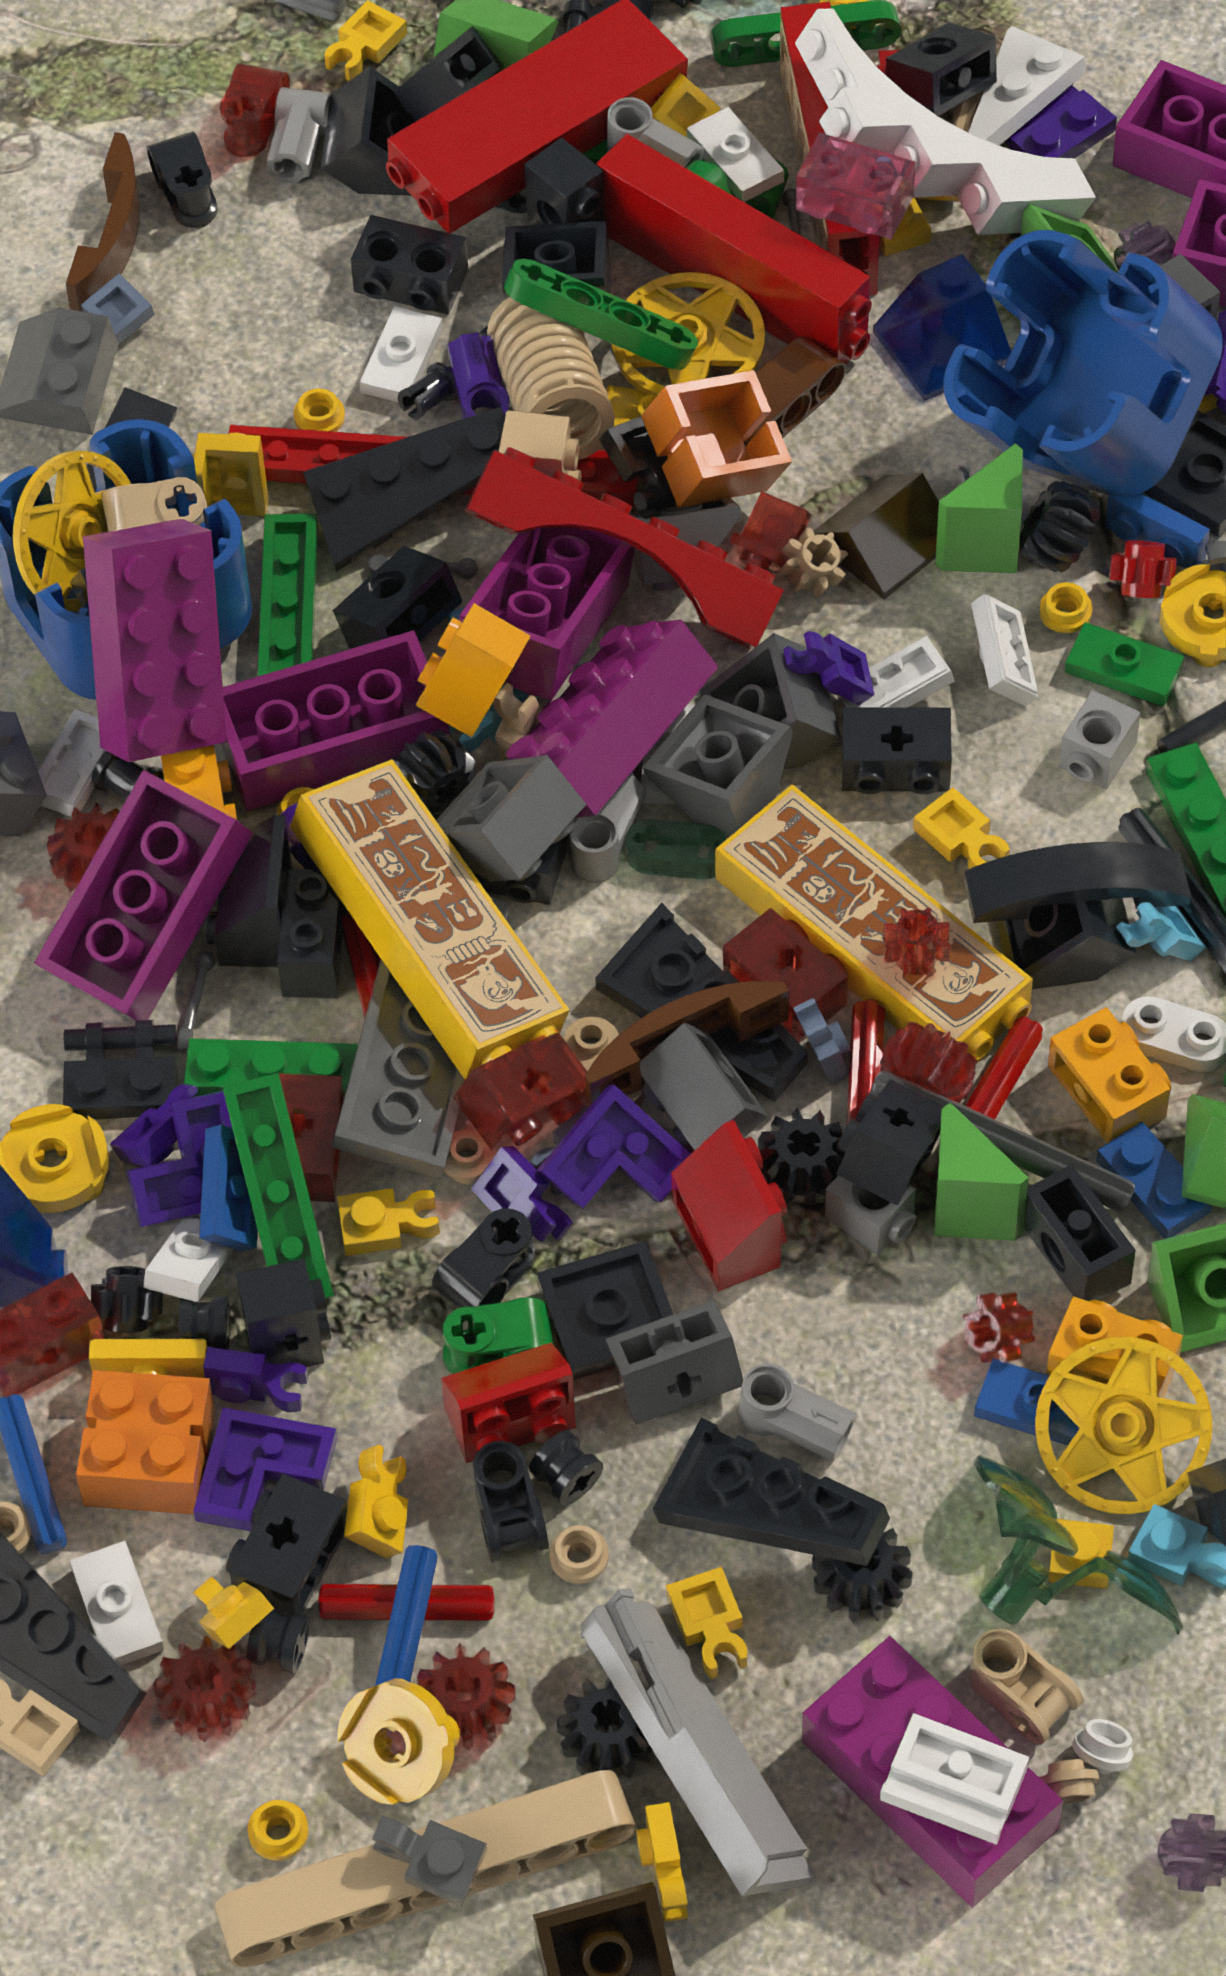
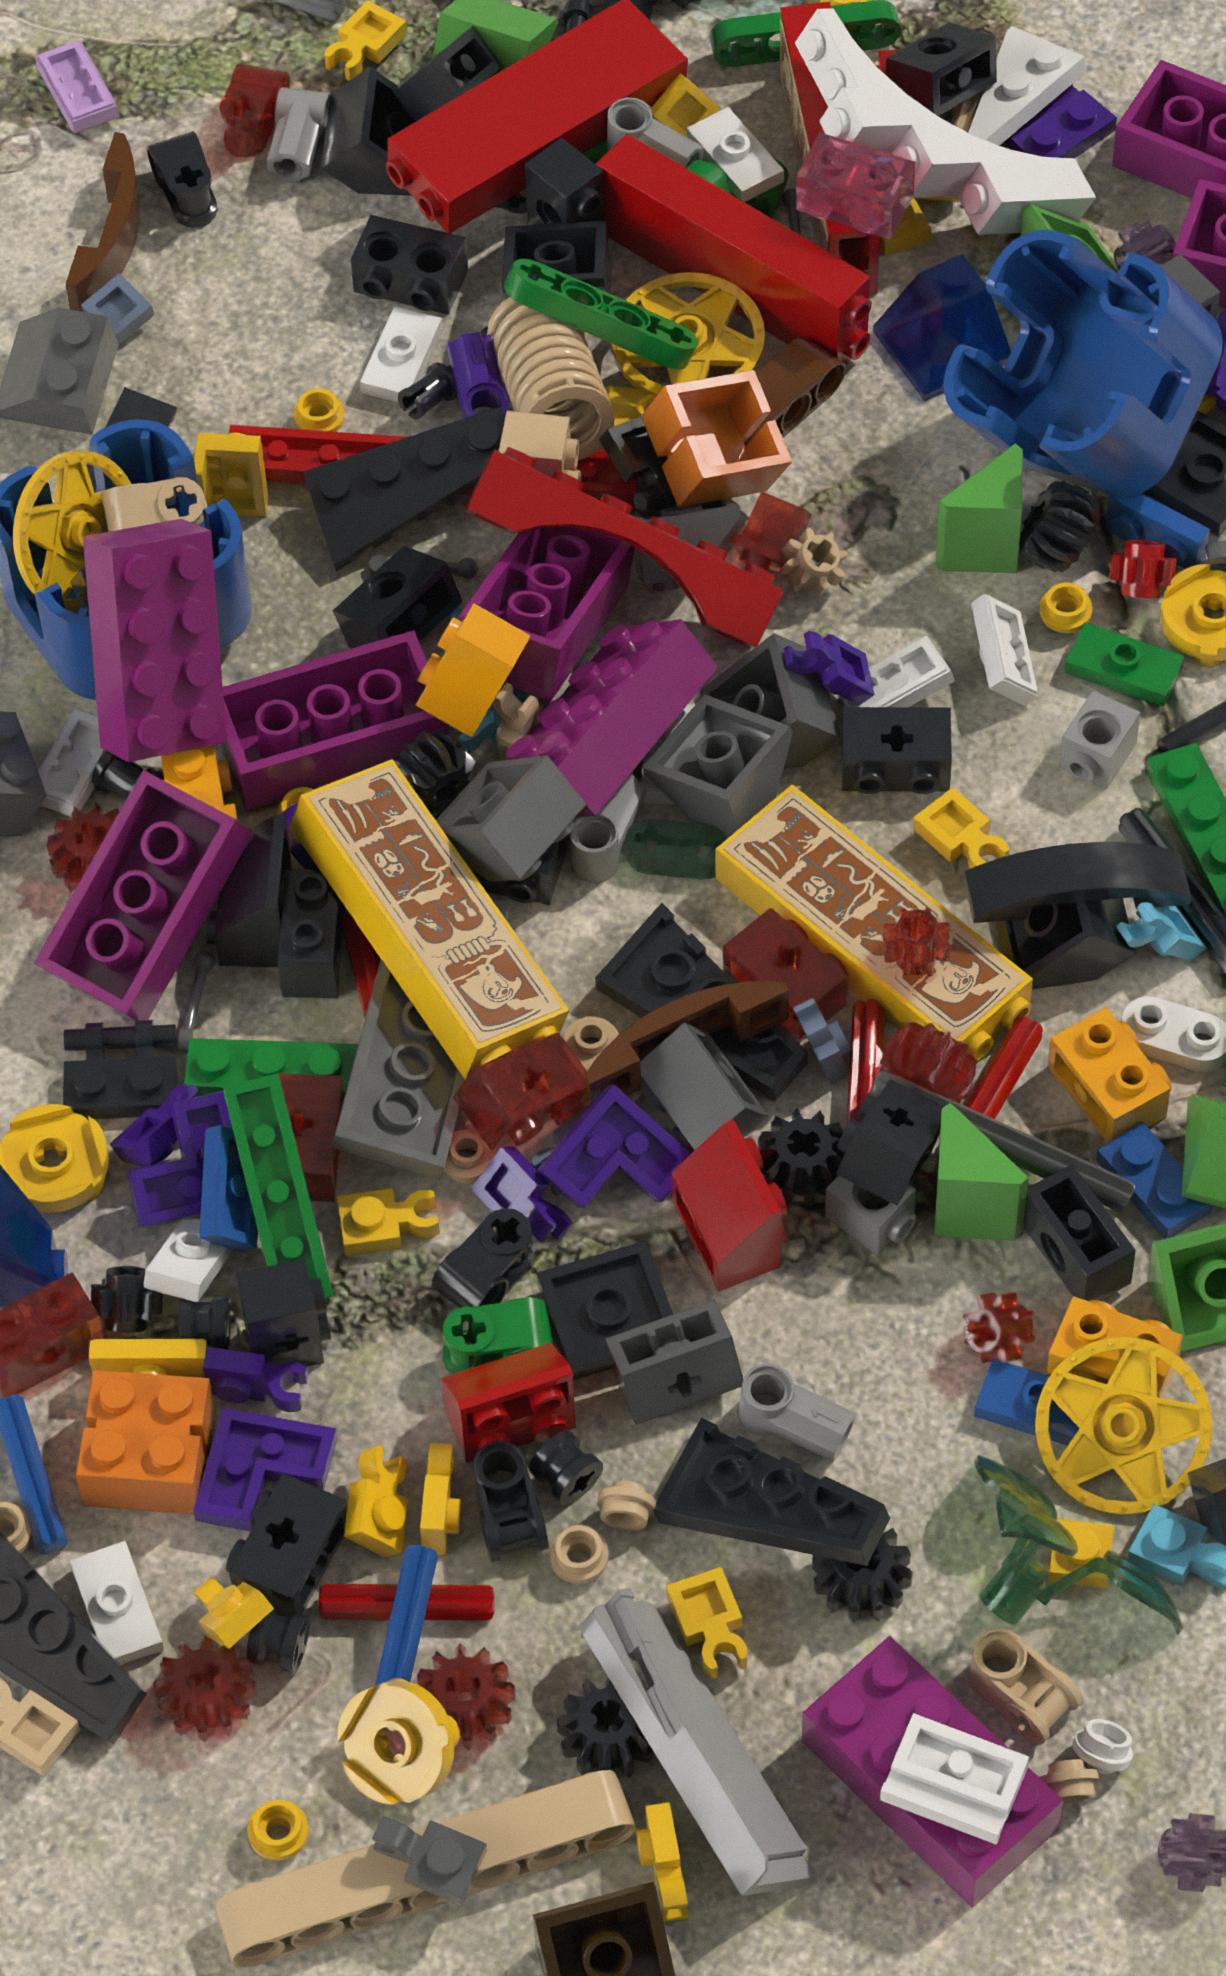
(77, 86): none -> lavender plate
(287, 591): green plate -> none
(439, 1511): none -> yellow plate
(625, 1505): none -> tan plate
(887, 531): dark brown slope -> none

